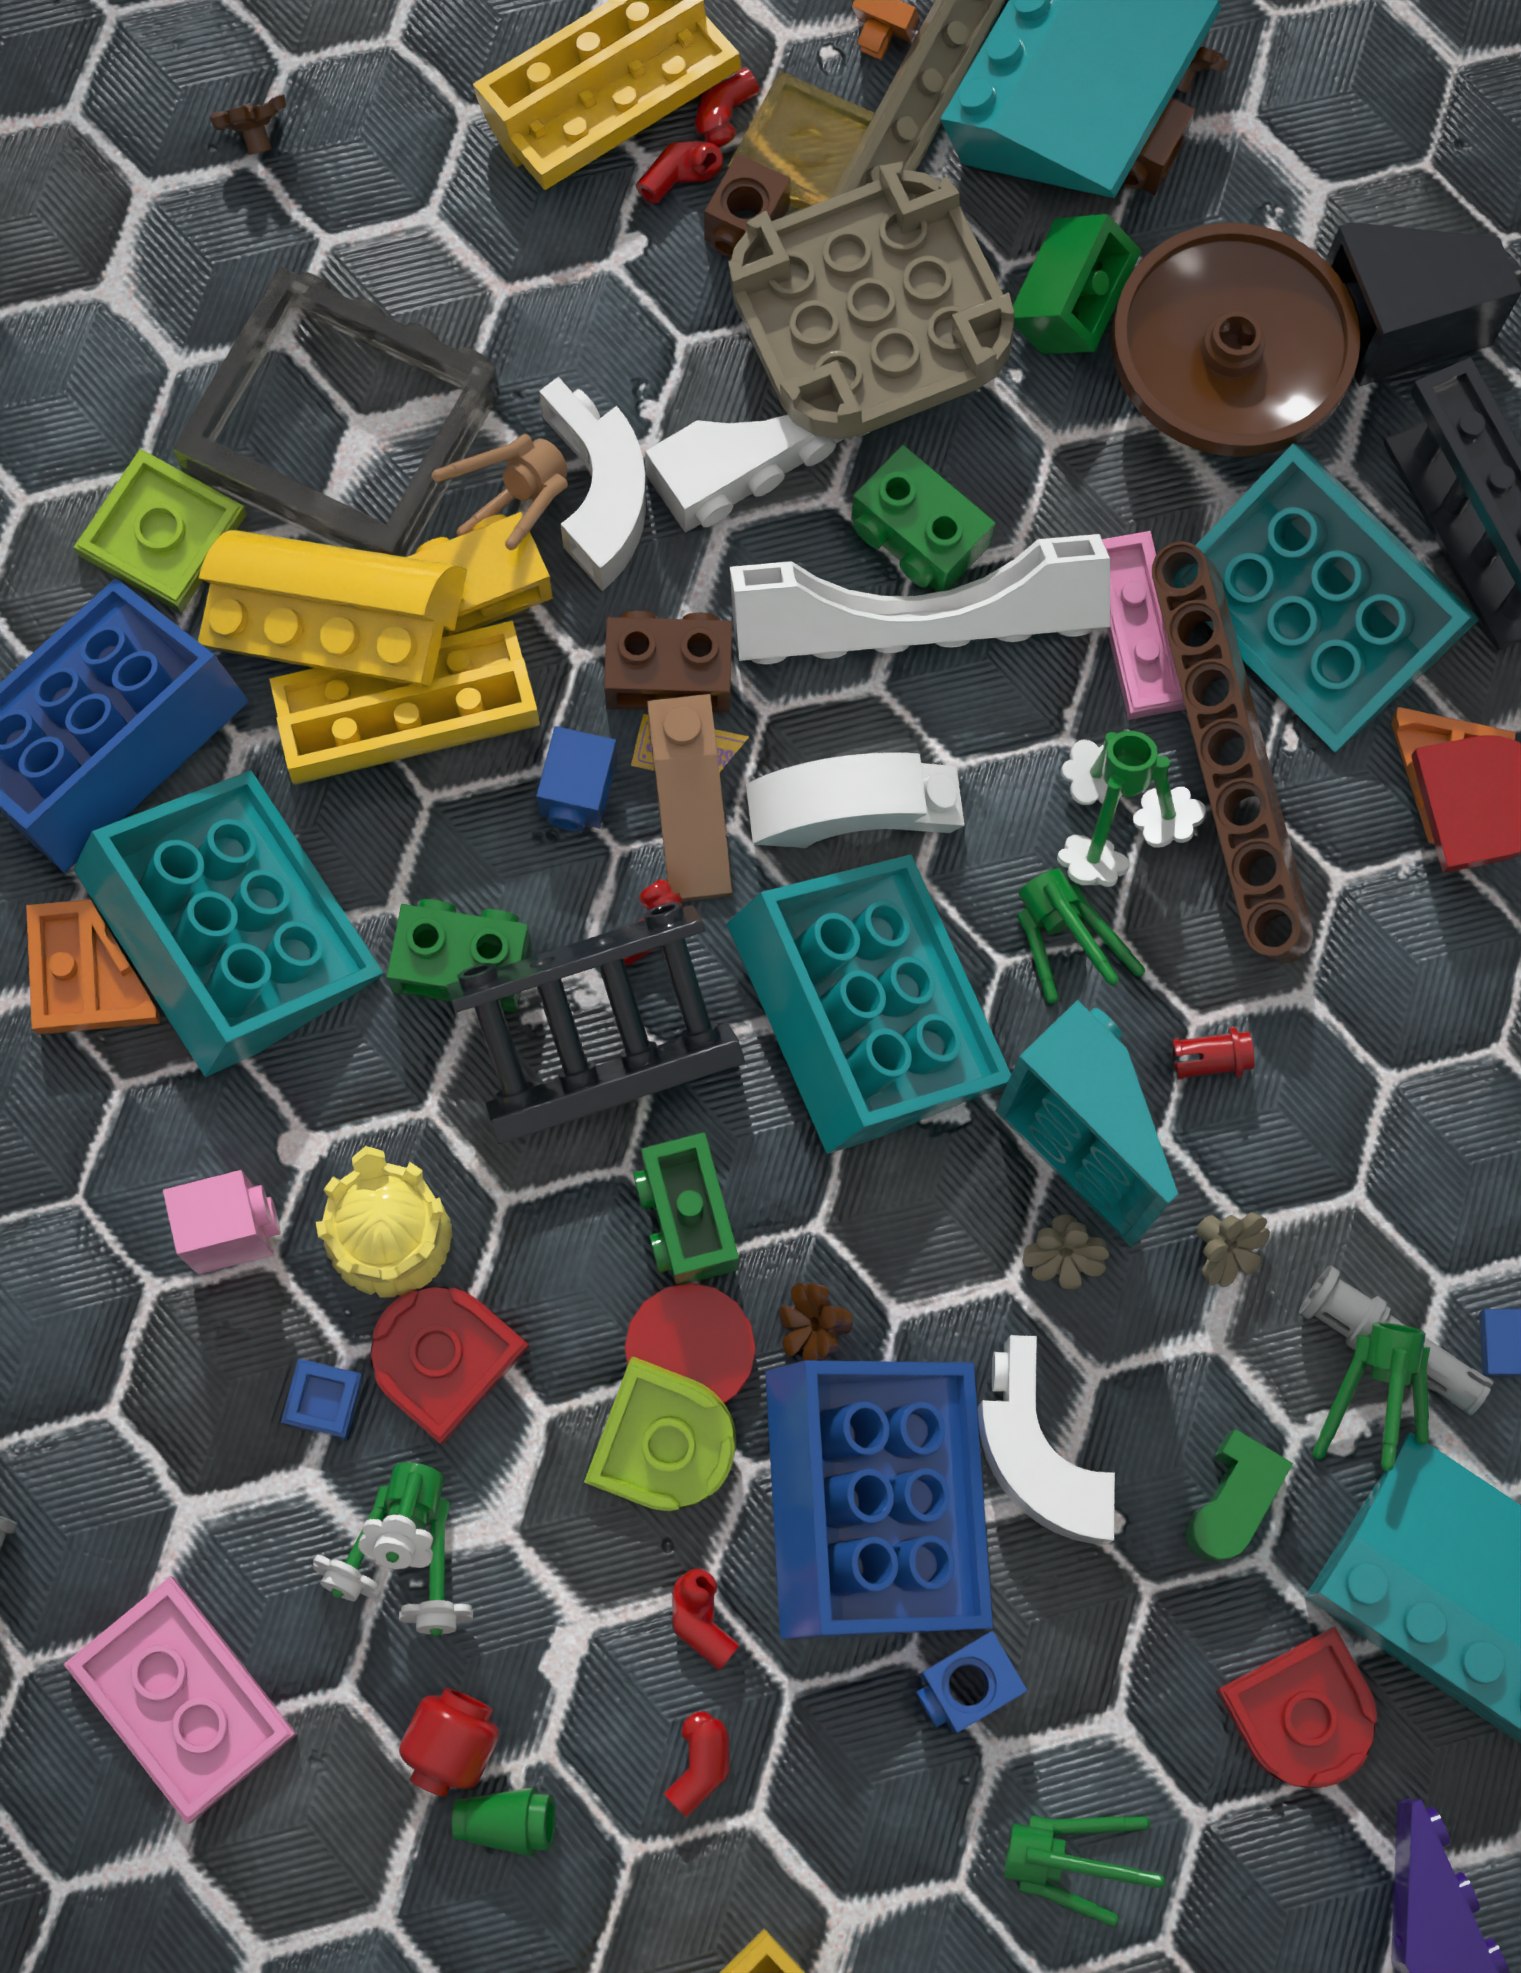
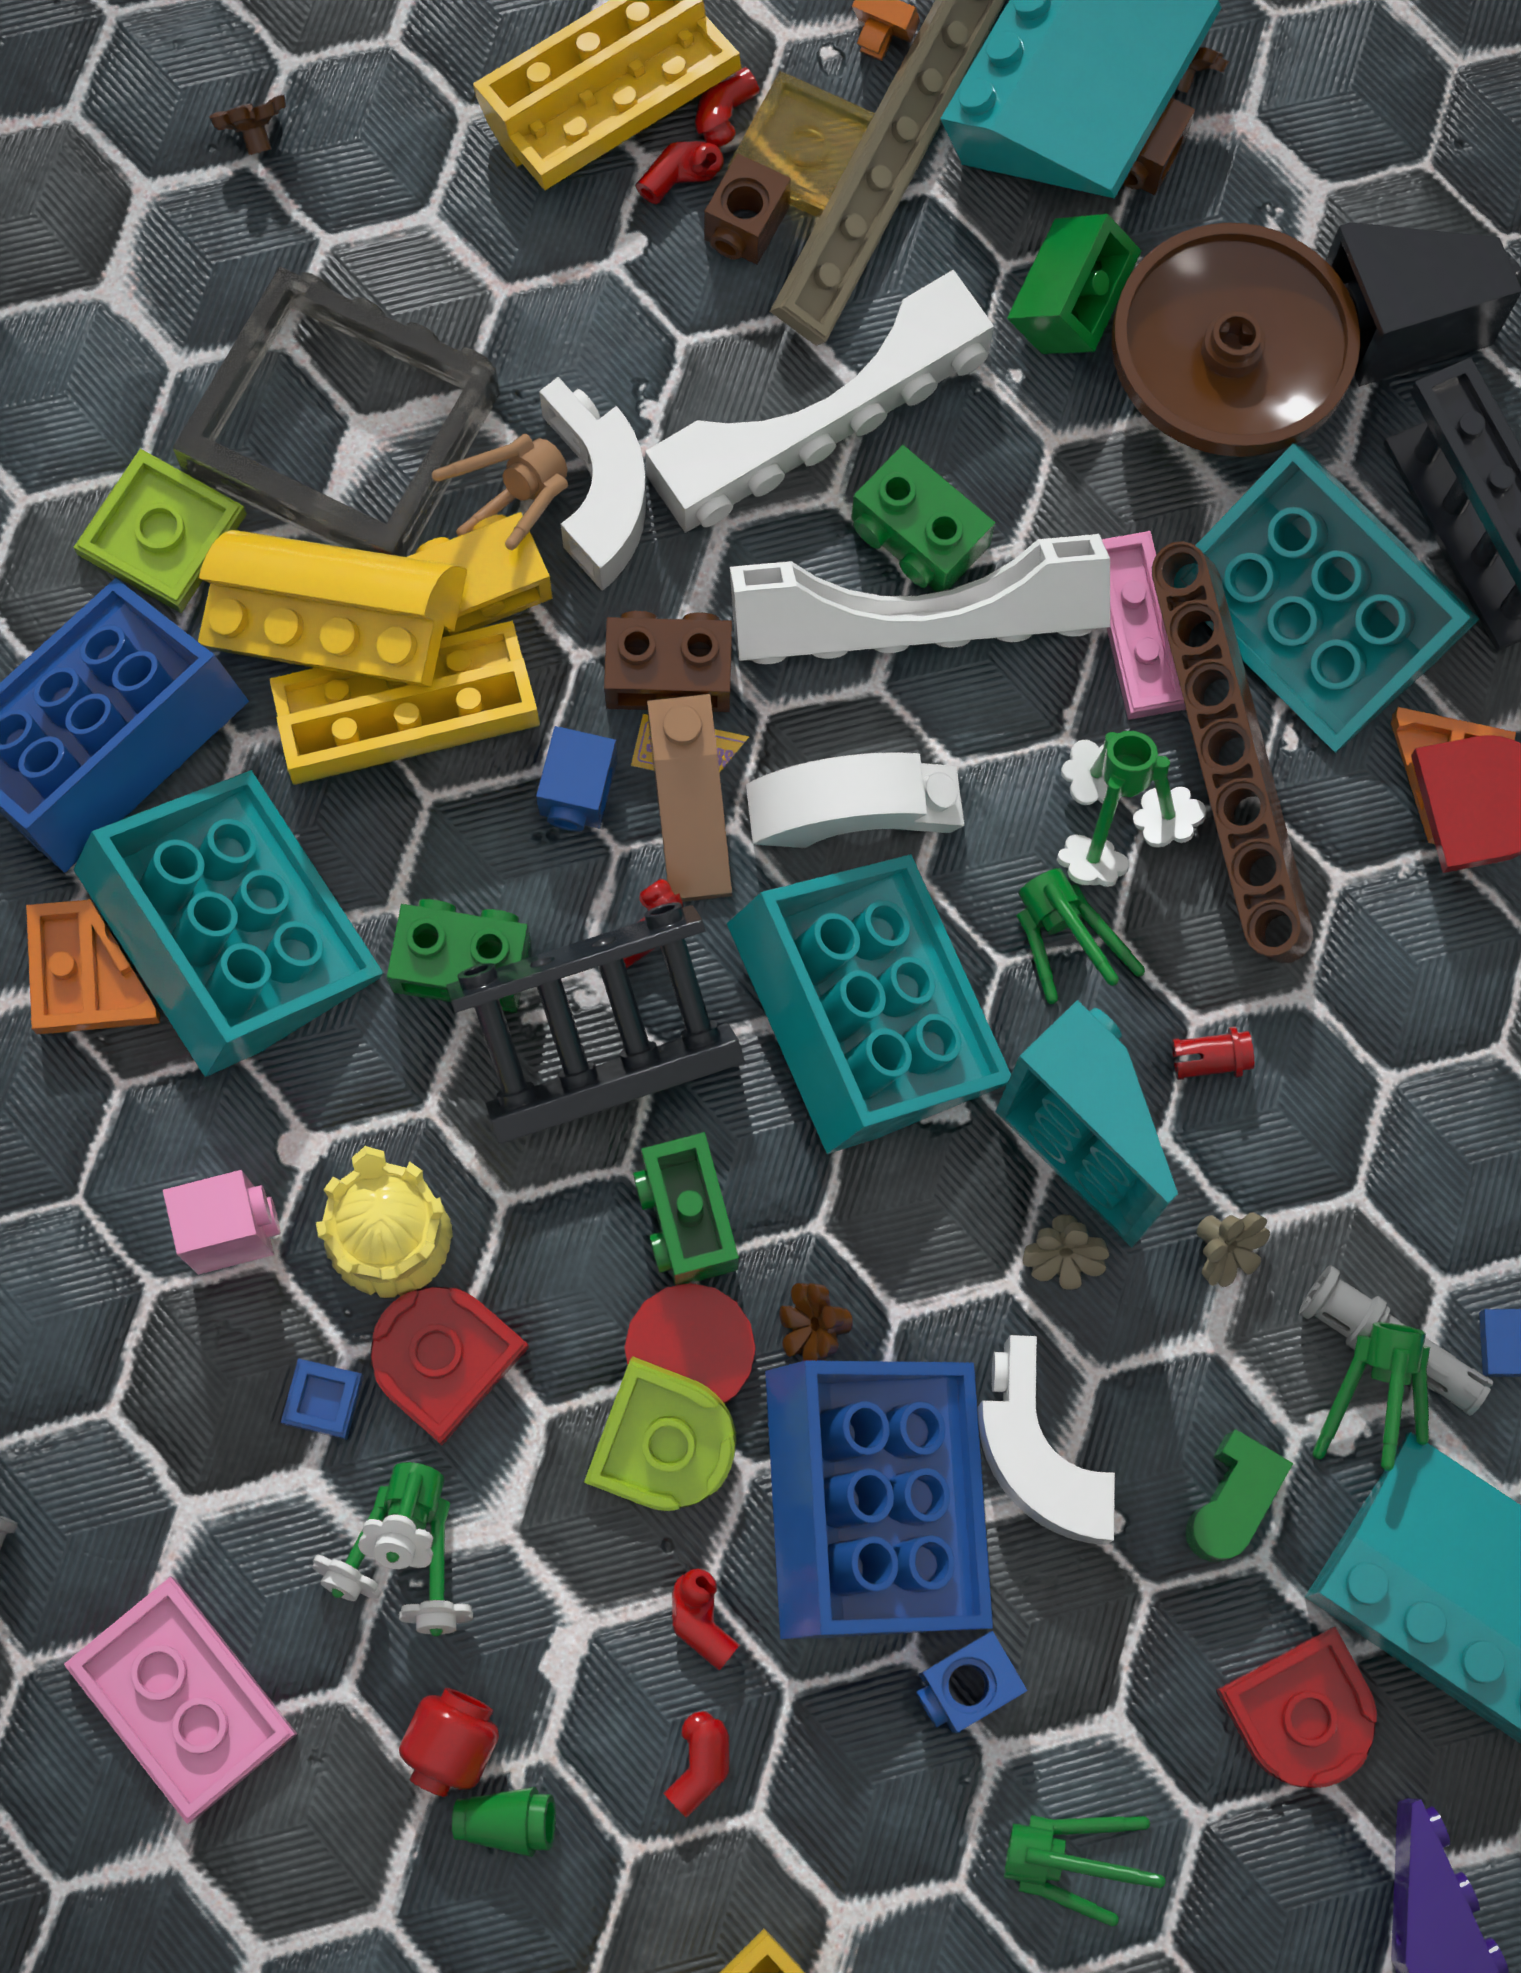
(871, 304): dark tan tile -> none

